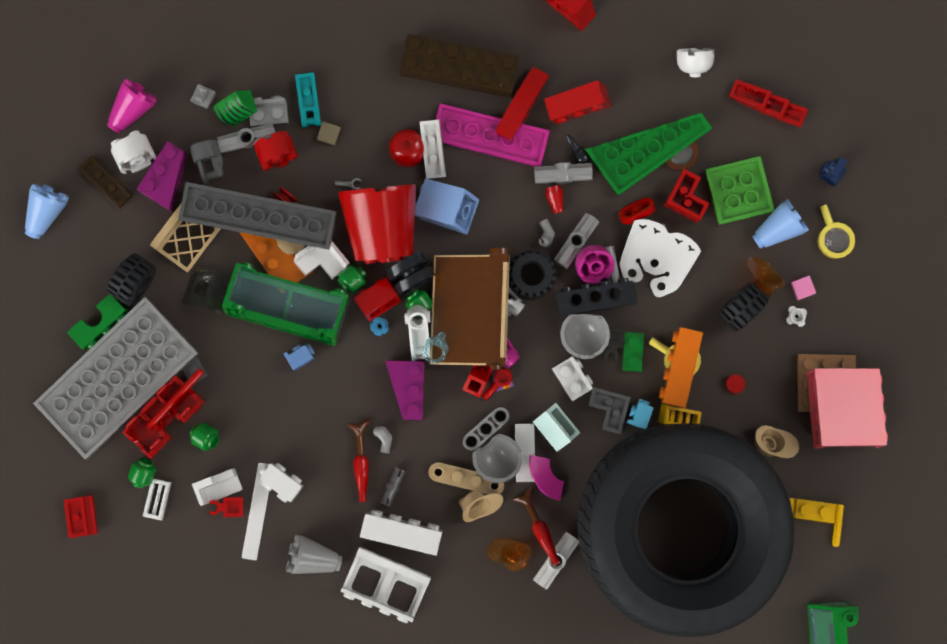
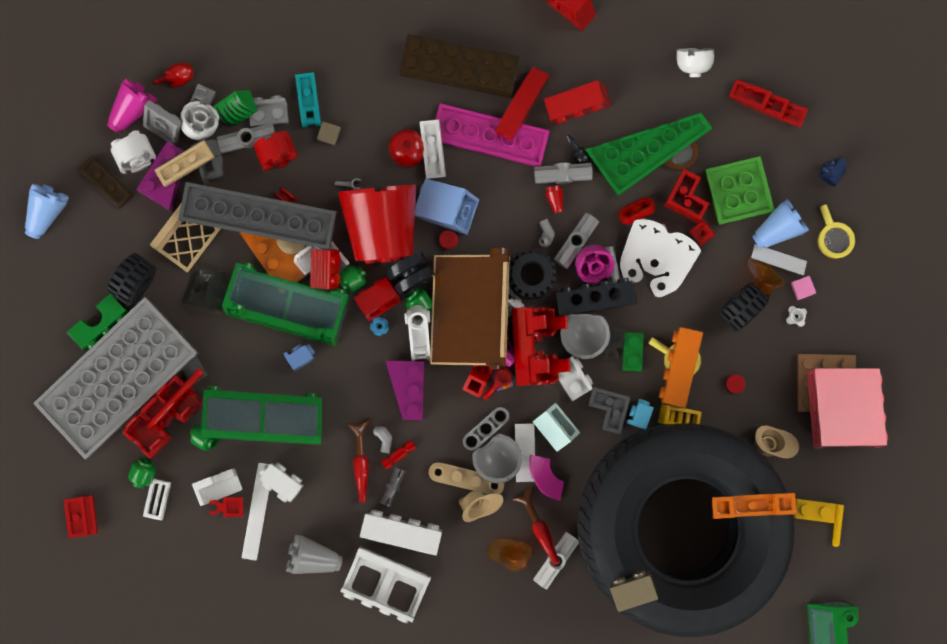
(161, 122): none -> light grey plate
(178, 74): none -> red piece
(184, 163): none -> tan tile
(198, 120): none -> white cylinder
(261, 416): none -> windscreen
(325, 268): none -> red brick
(398, 454): none -> red axle
(439, 341): clear light blue piece -> none
(448, 239): none -> red tile
(530, 327): none -> red piece
(633, 590): none -> dark tan brick
(702, 233): none -> red tile
(753, 505): none -> orange slope
(779, 259): none -> white sticker

